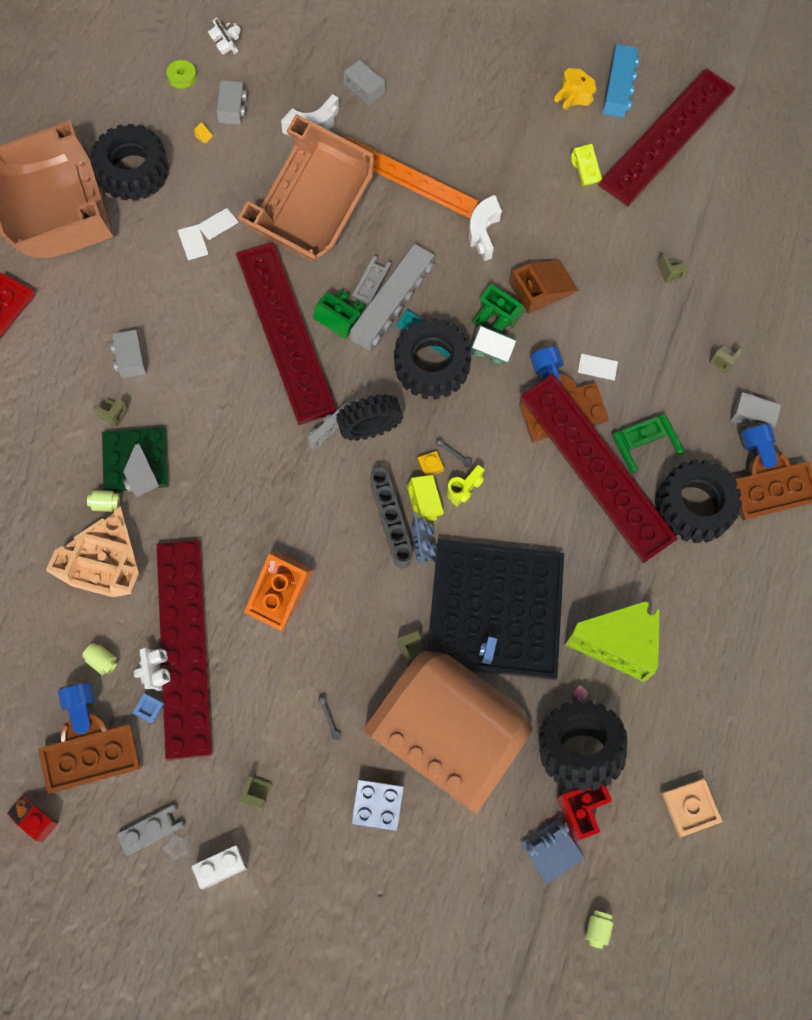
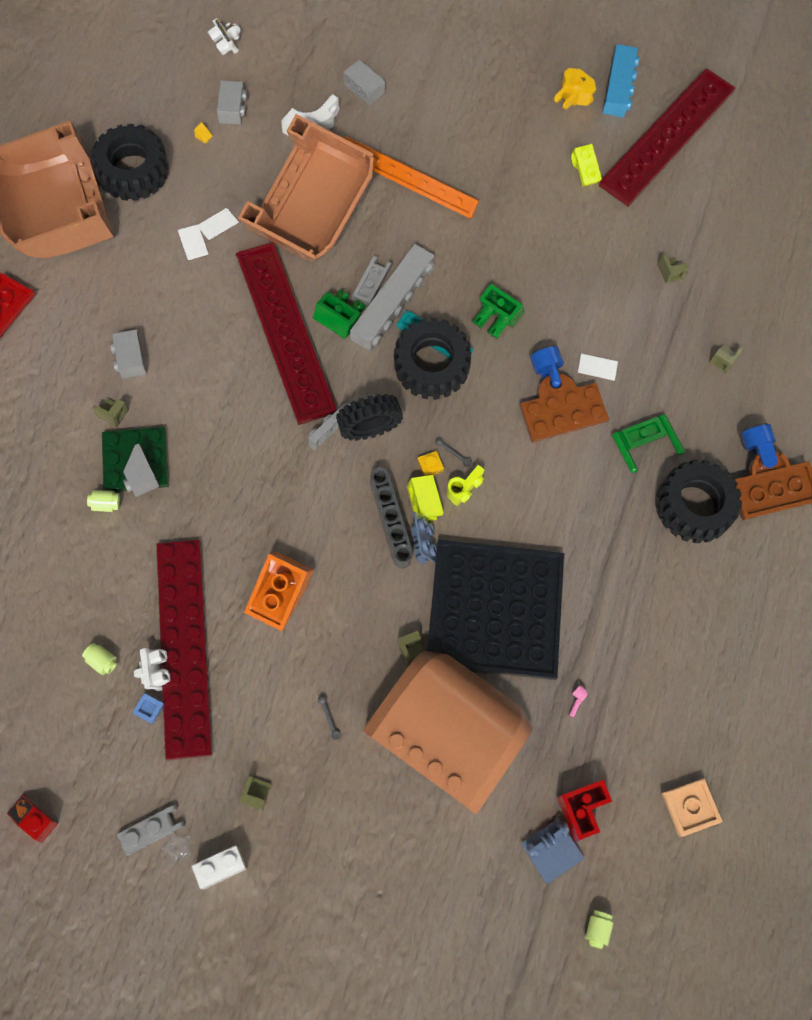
(86, 746): dark orange plate -> none
(98, 559): light nougat wedge -> none
(181, 67): lime piece -> none
(377, 805): hinge -> none
(483, 216): white arch -> none
(487, 650): medium blue plate -> none
(492, 345): white brick -> none
(541, 284): dark orange slope -> none
(583, 770): black tyre -> none
(598, 468): dark red plate -> none
(621, 640): lime ladder -> none
(754, 410): light grey brick -> none

